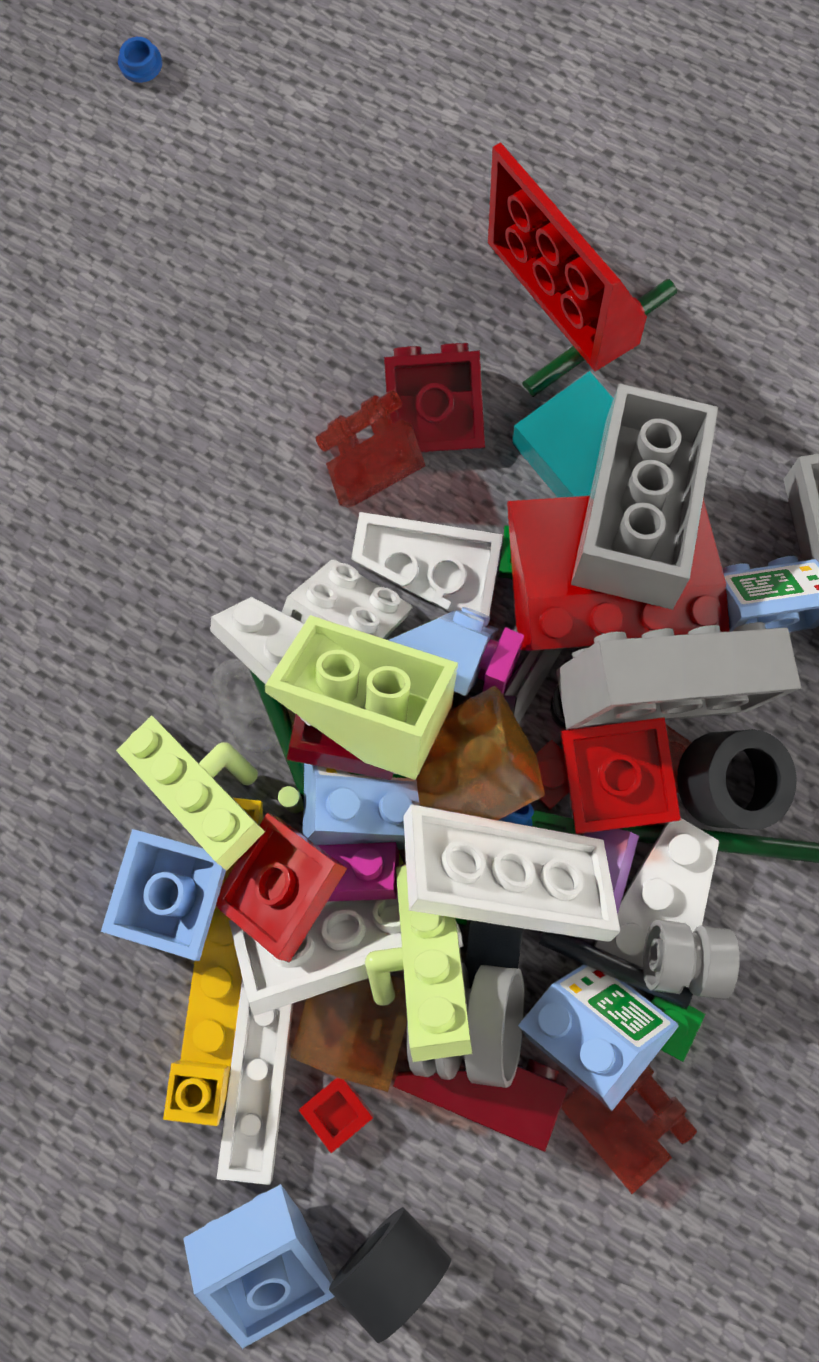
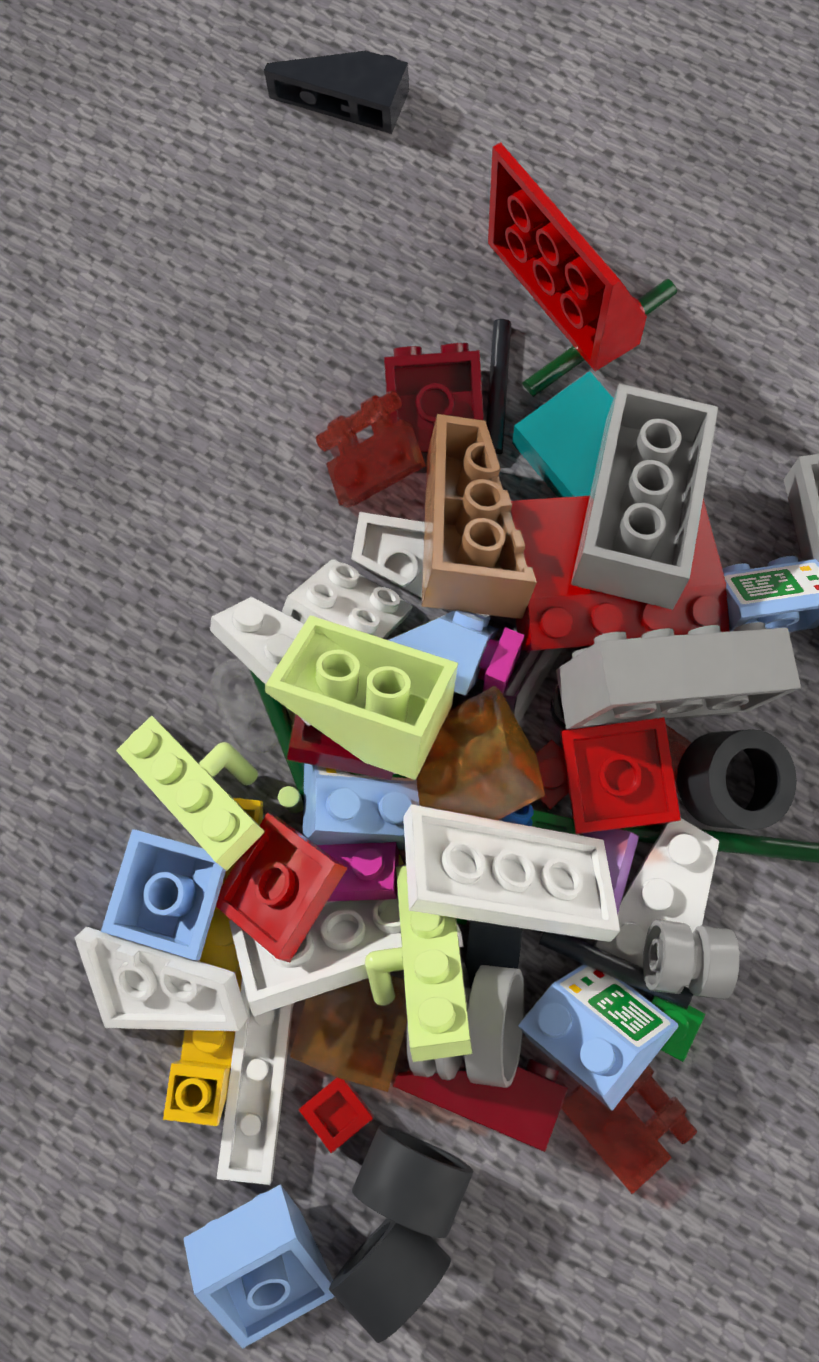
(139, 60): blue plate -> none
(156, 988): none -> white wing
(346, 86): none -> black slope
(412, 1182): none -> black piece
(469, 535): none -> medium nougat wedge
(498, 382): none -> black bar

